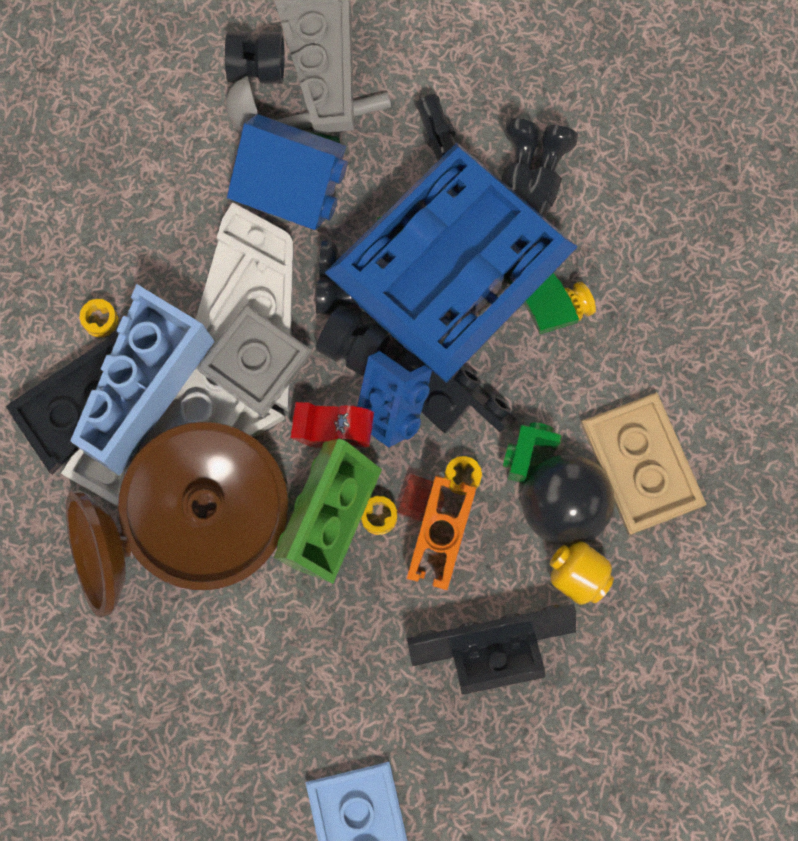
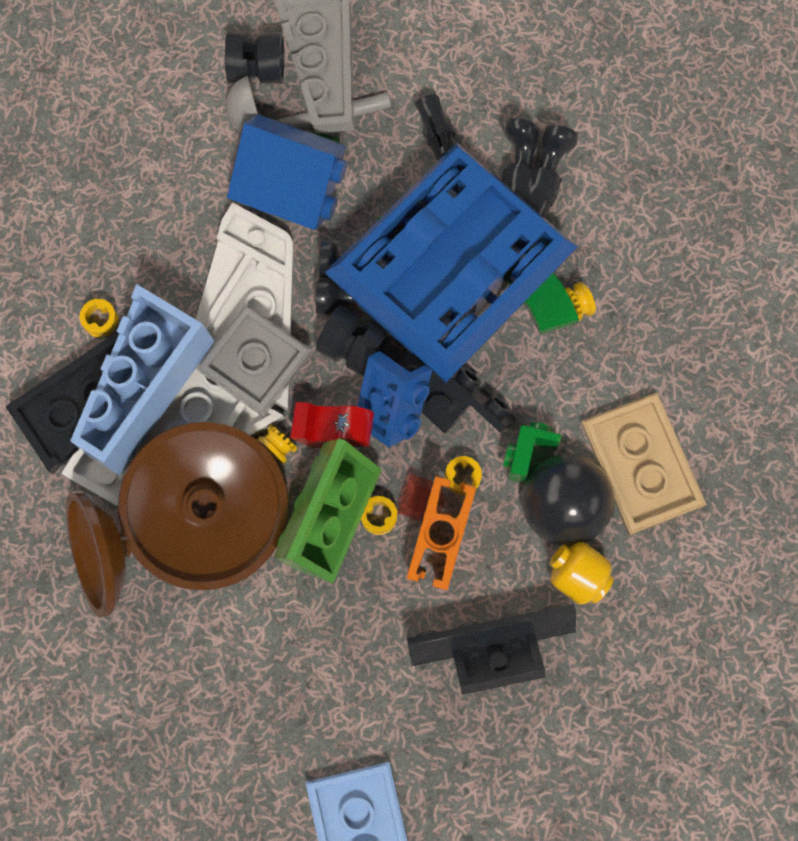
(276, 444): none -> yellow bush

